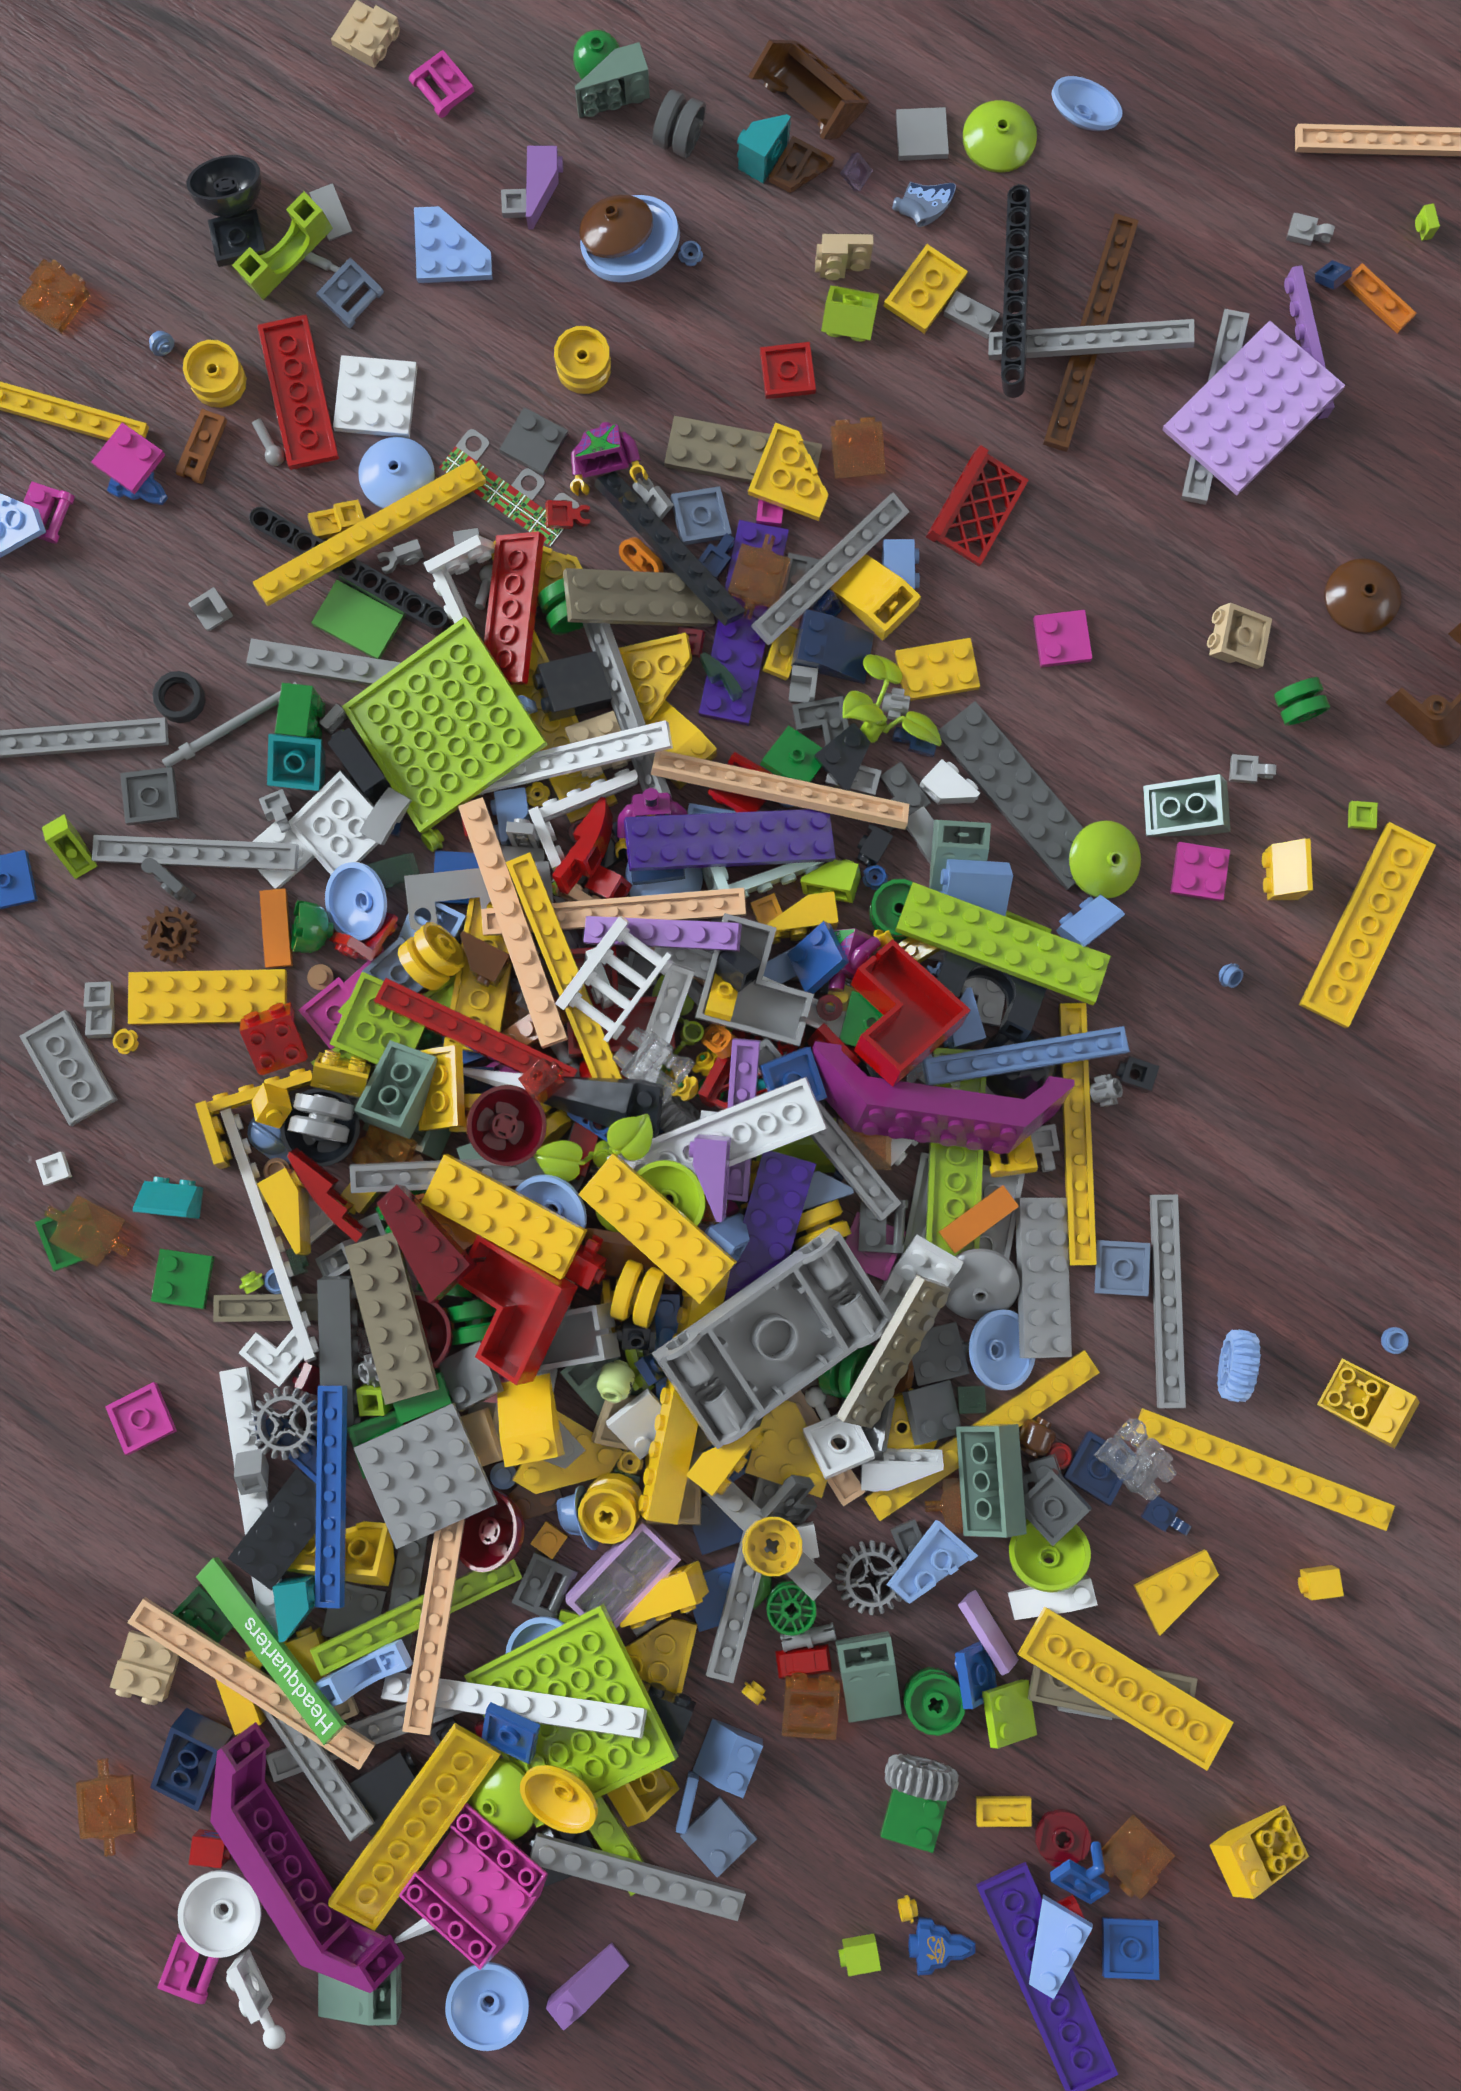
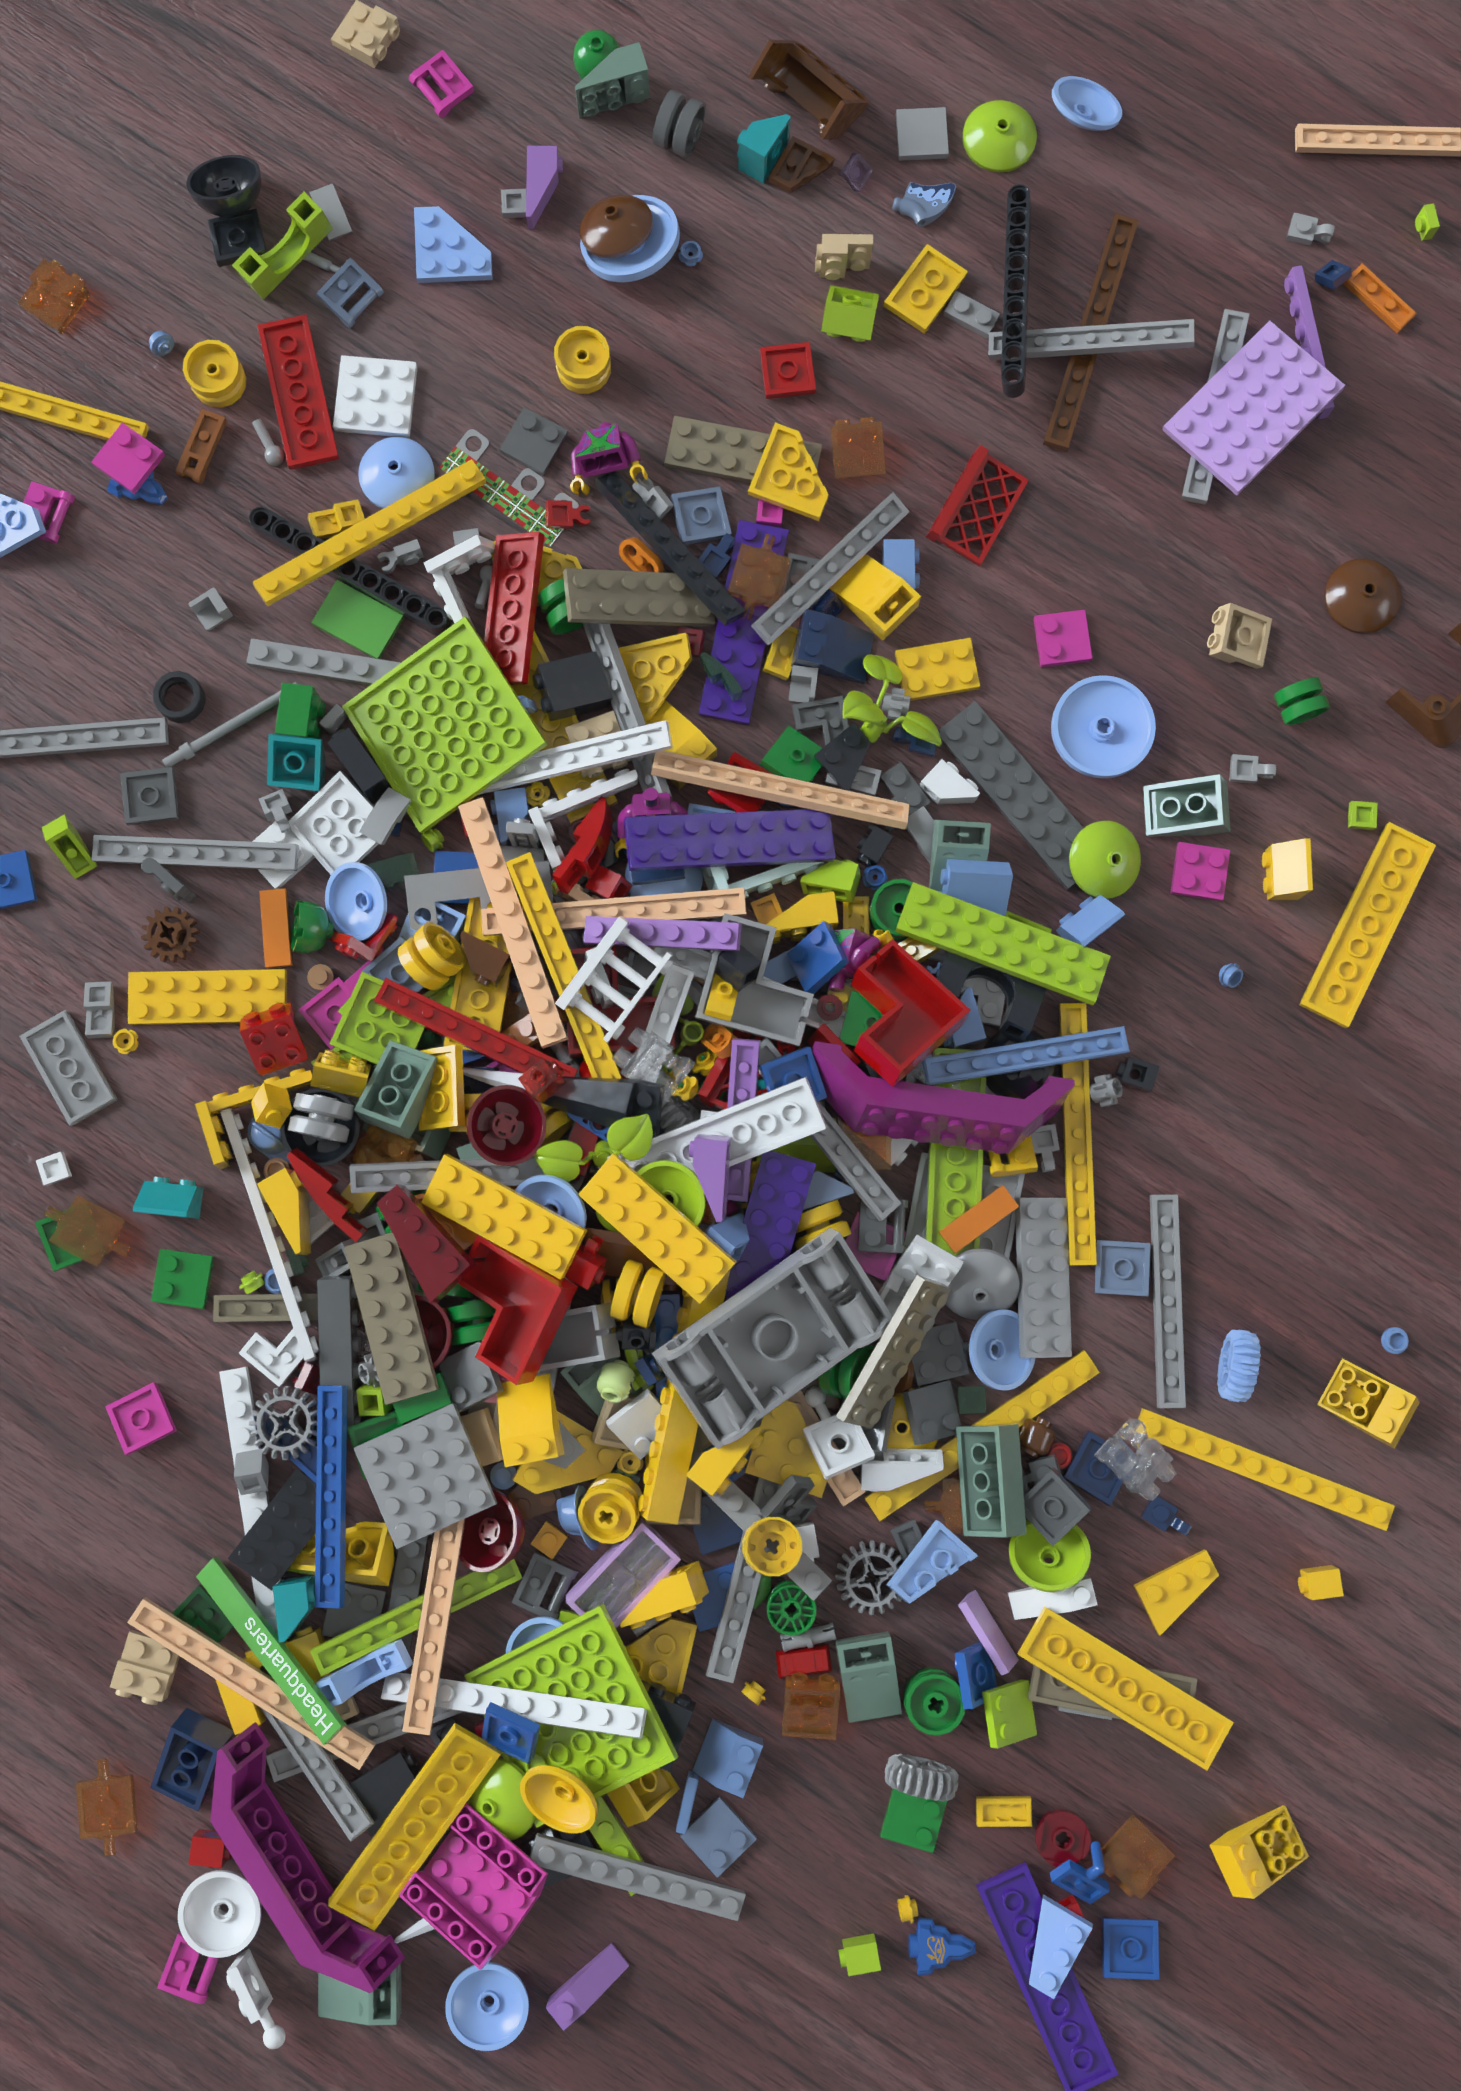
(857, 914): none -> yellow plate
(1103, 727): none -> light blue dish

